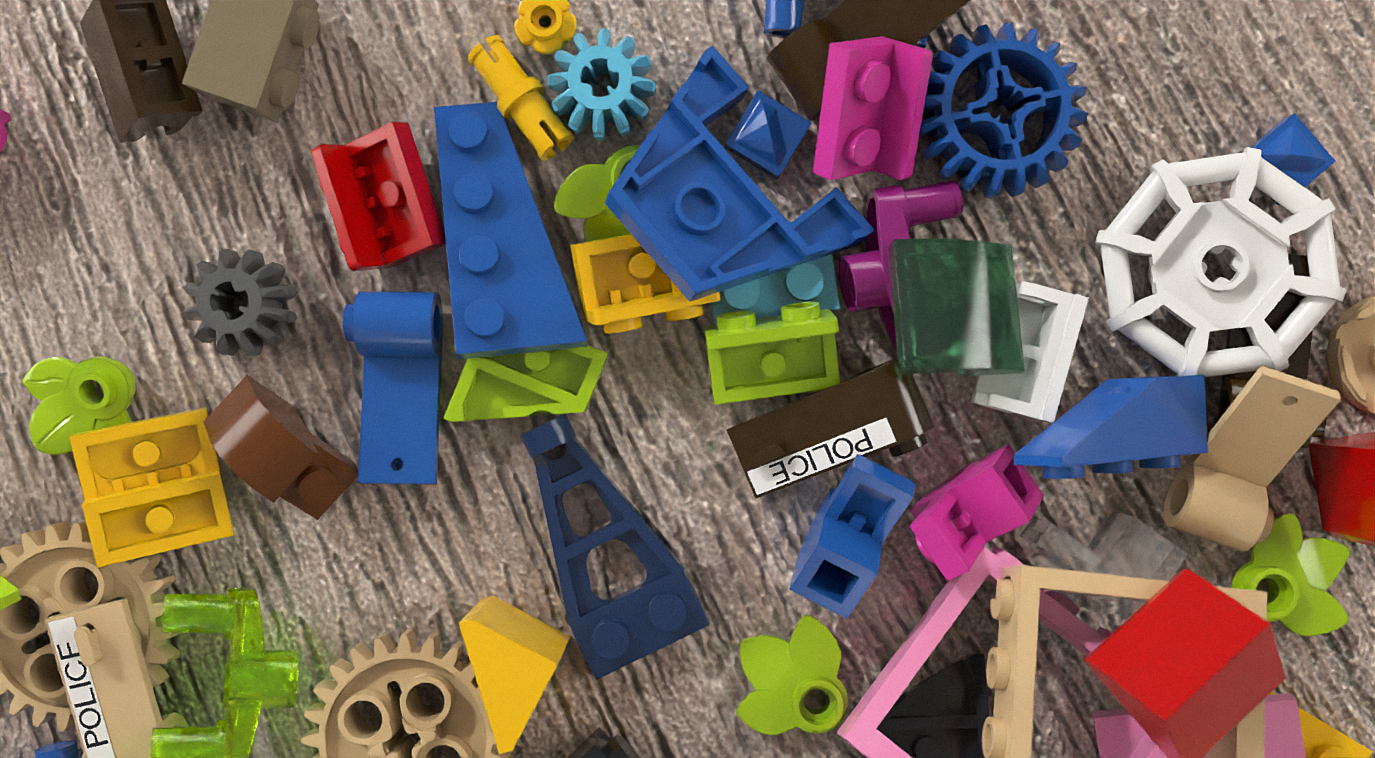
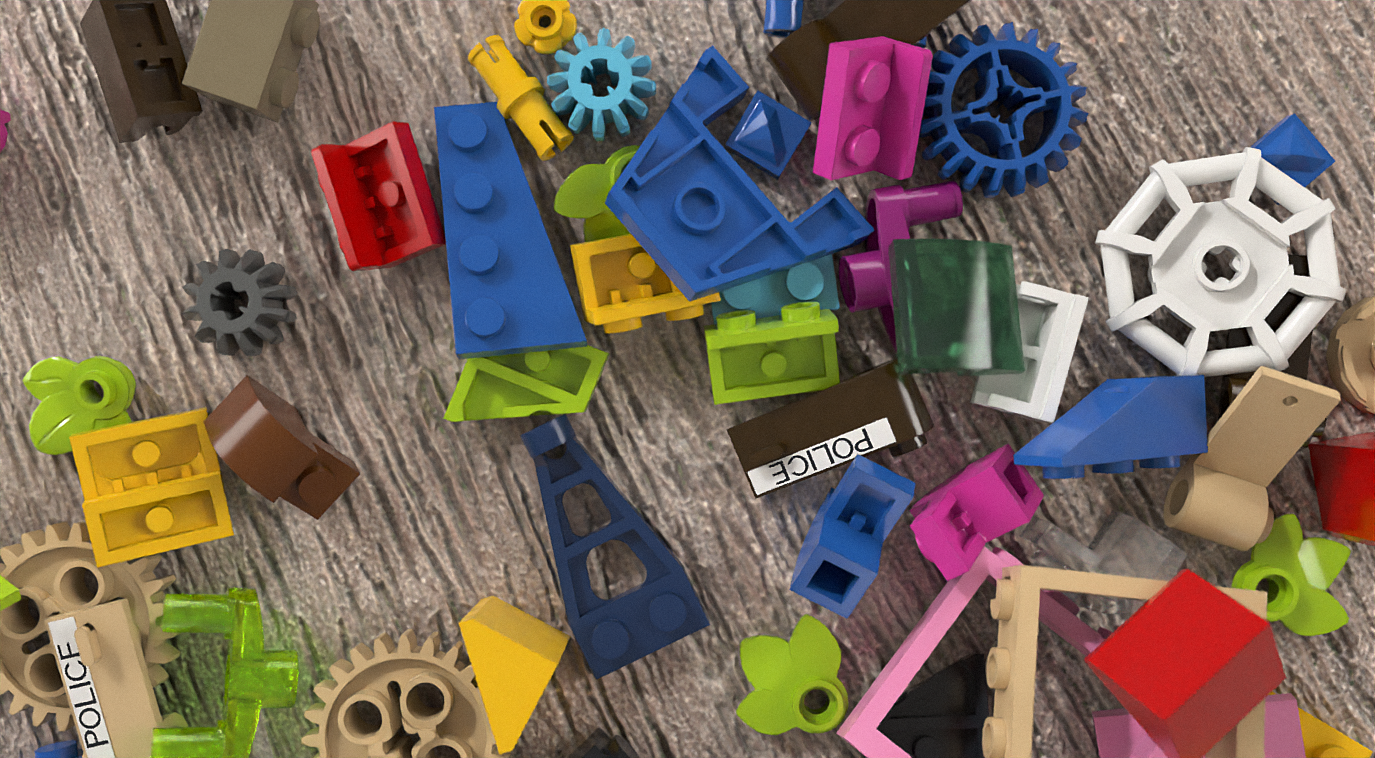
(401, 384): blue door -> none

